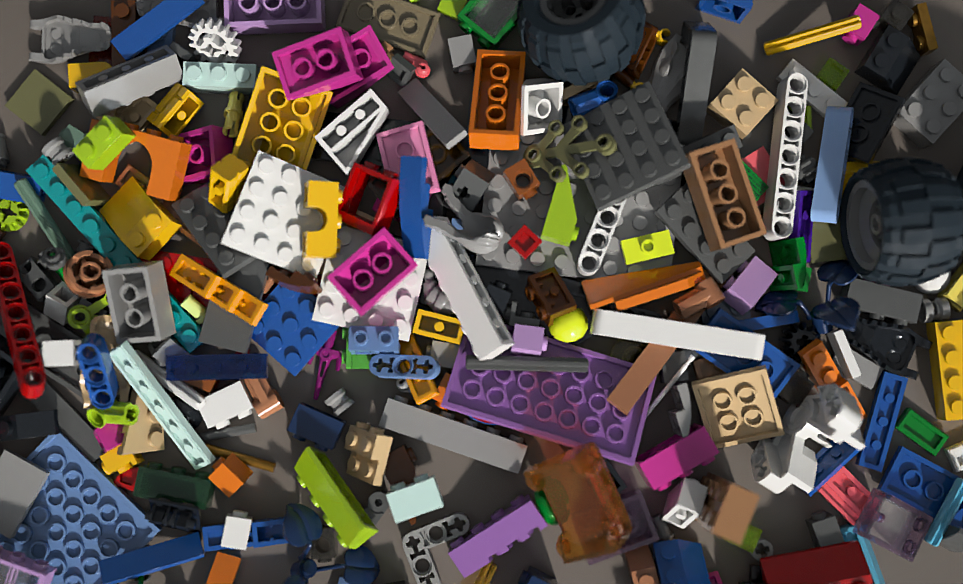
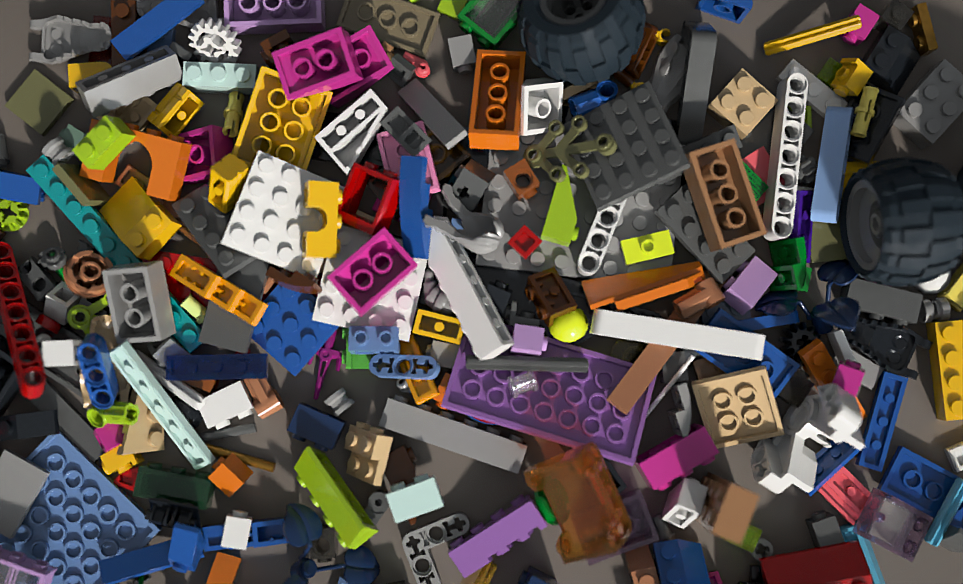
(43, 216): sand green axle -> none
(48, 323): none -> red tile
(185, 548): none -> blue slope
(276, 42): none -> reddish brown bracket
(405, 131): none -> dark grey slope
(522, 384): none -> clear bush
(849, 376): none -> dark pink brick
(851, 77): none -> yellow brick
(864, 112): none -> light yellow pin
(921, 431): green tile -> none

